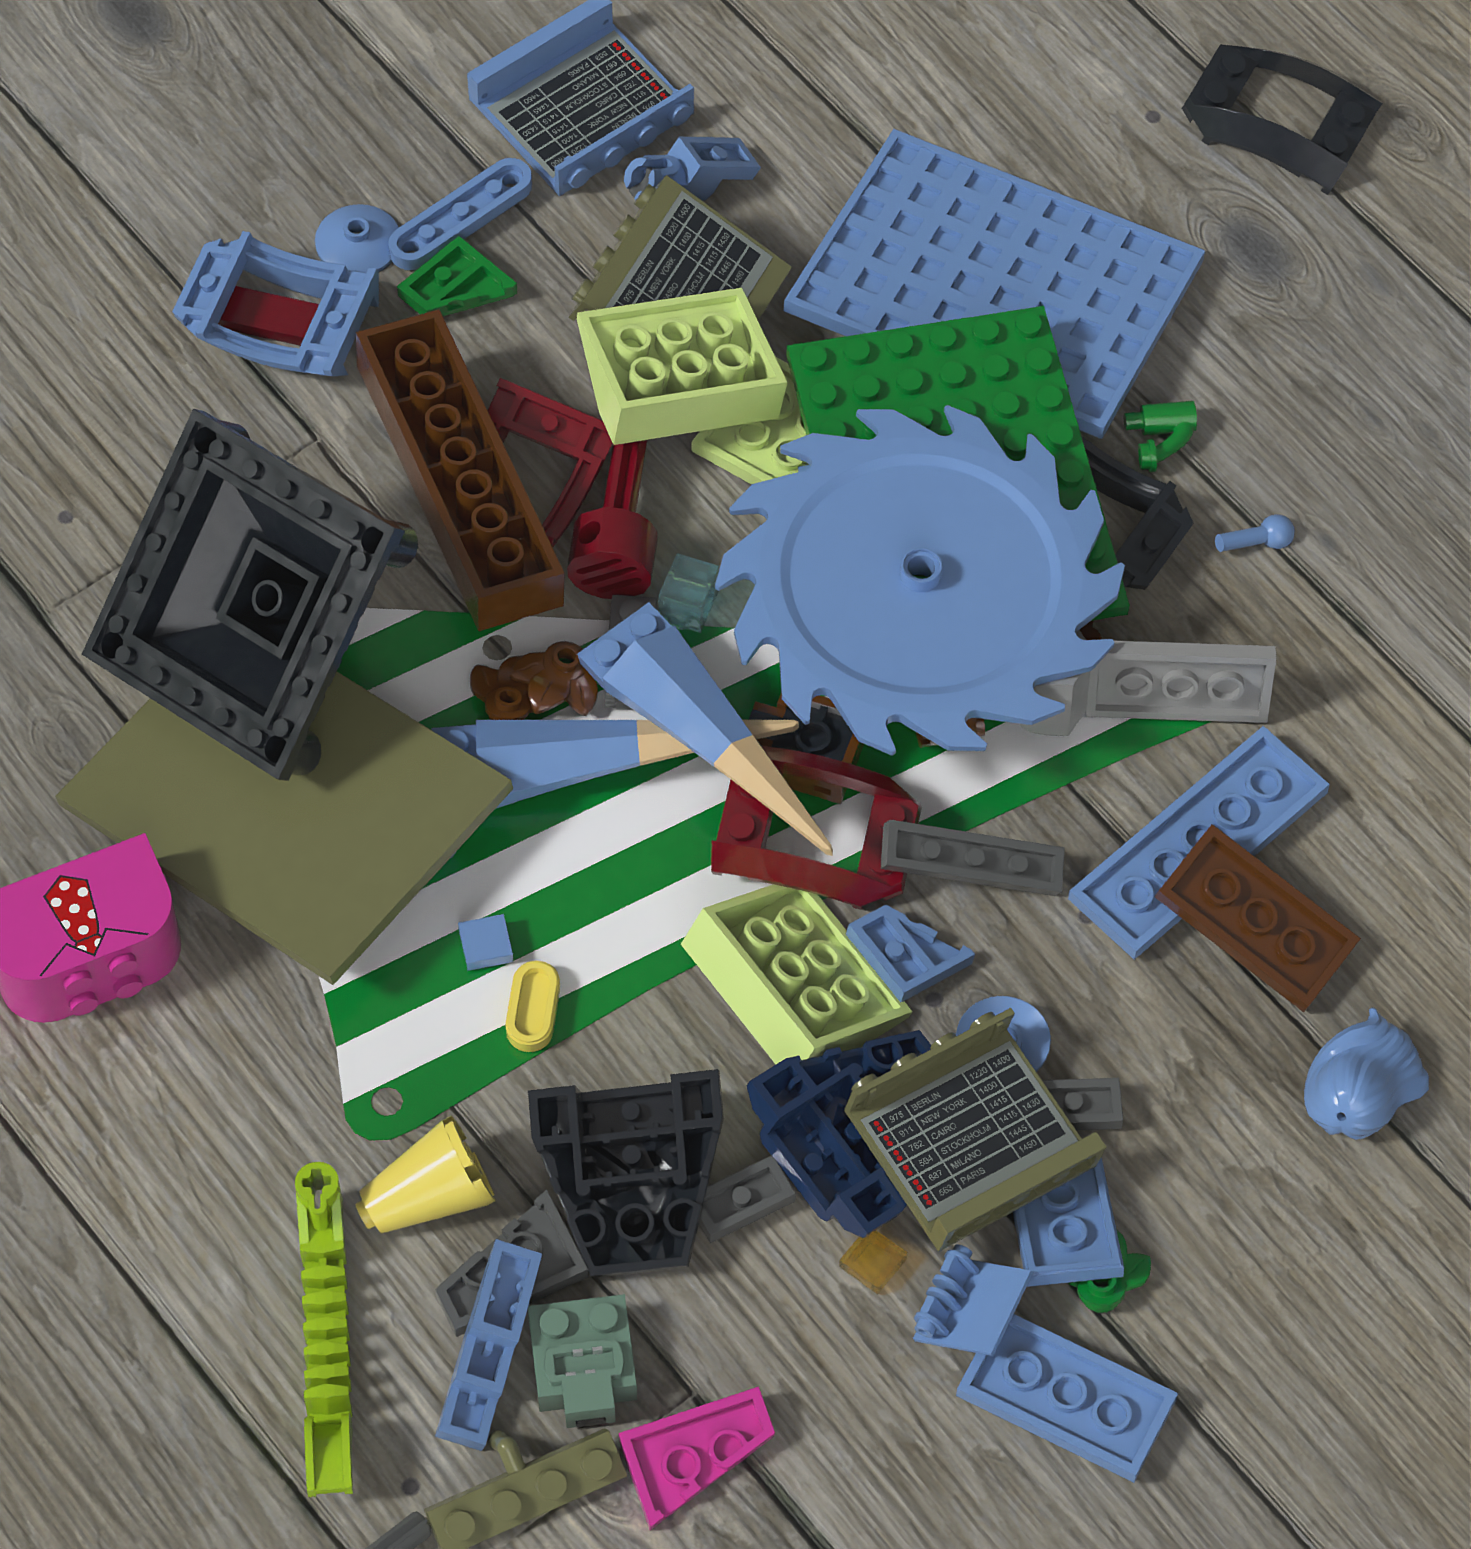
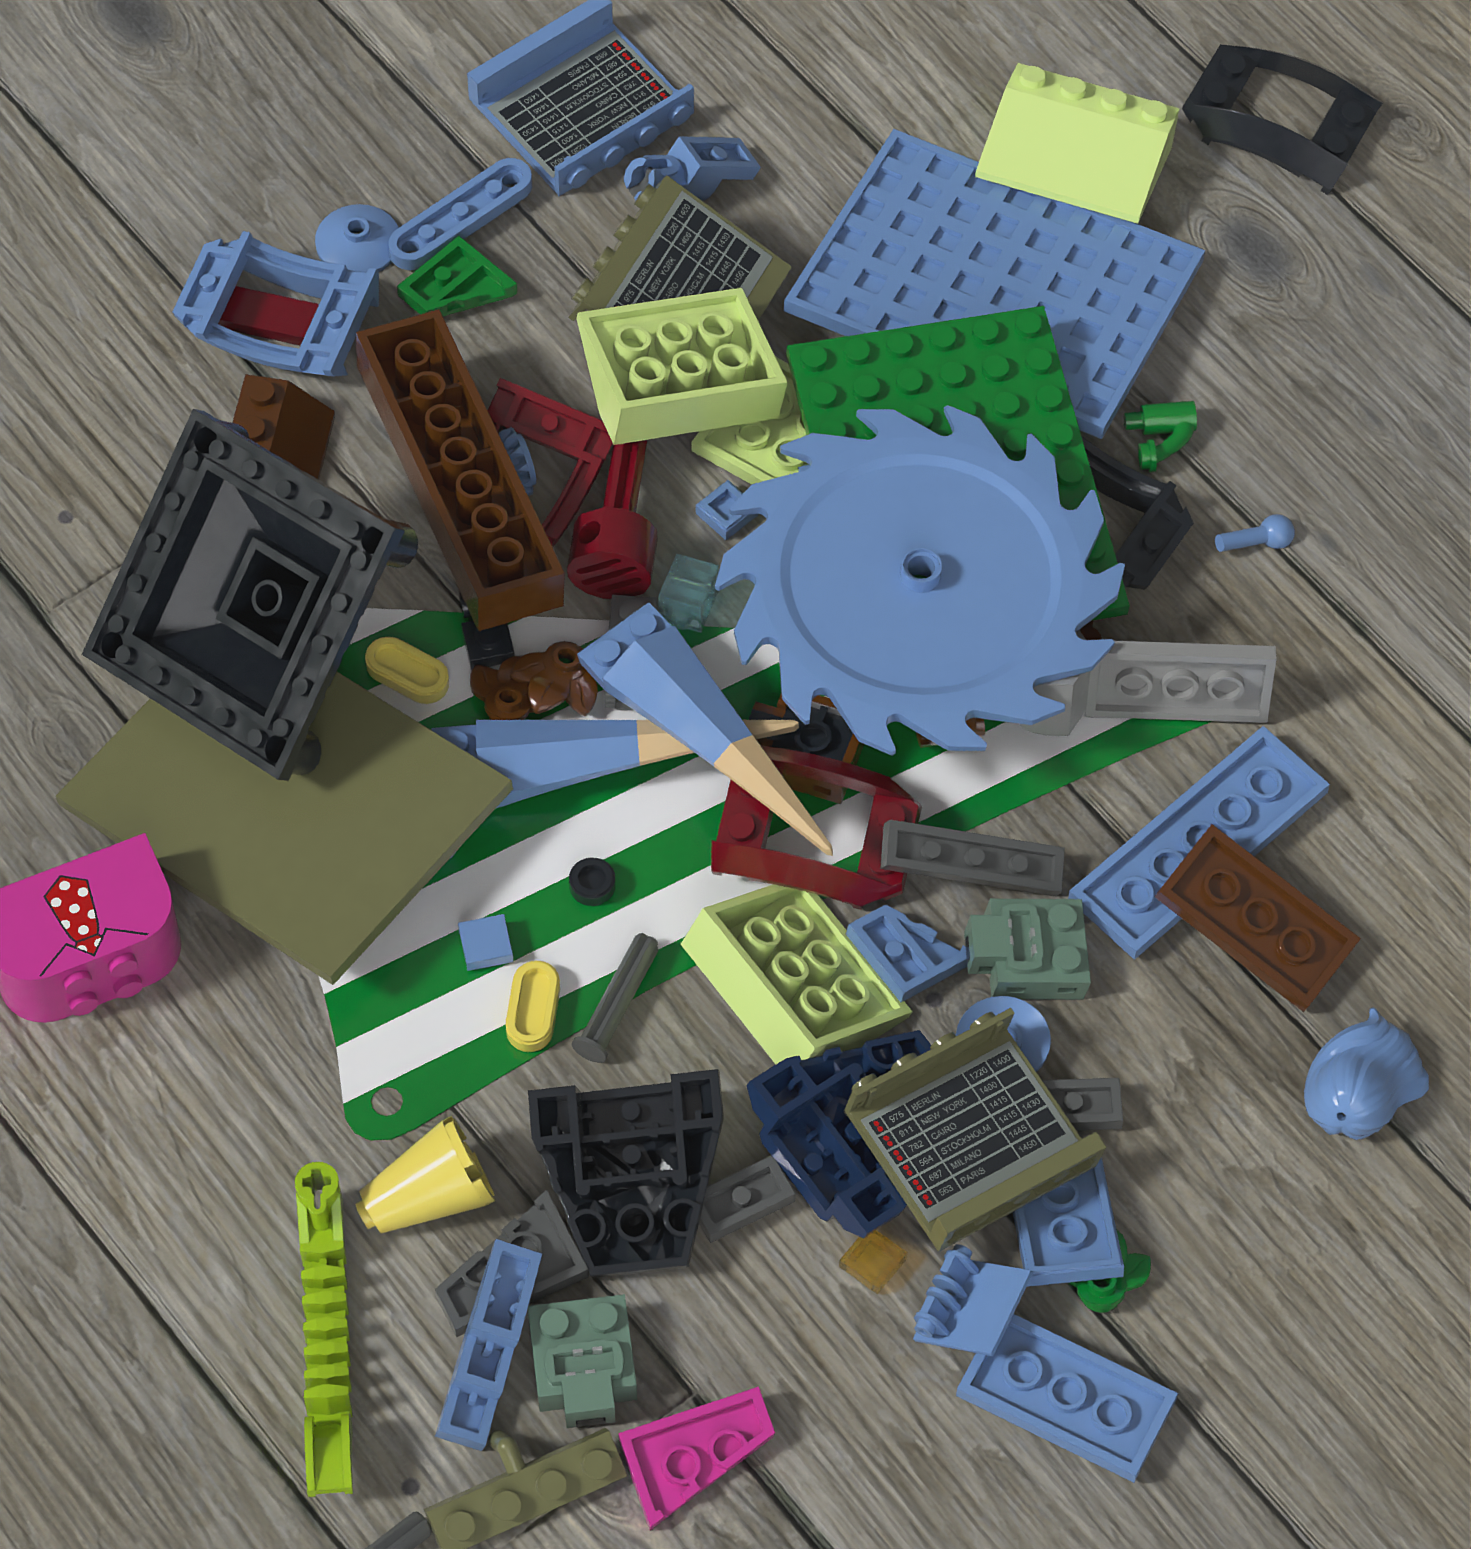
(285, 421): none -> reddish brown slope
(407, 670): none -> light yellow tile
(486, 646): none -> black plate
(520, 457): none -> medium blue gear
(592, 881): none -> black tile
(616, 999): none -> dark grey axle
(715, 510): none -> medium blue tile
(1030, 948): none -> sand green piece
(1078, 142): none -> yellowish green slope

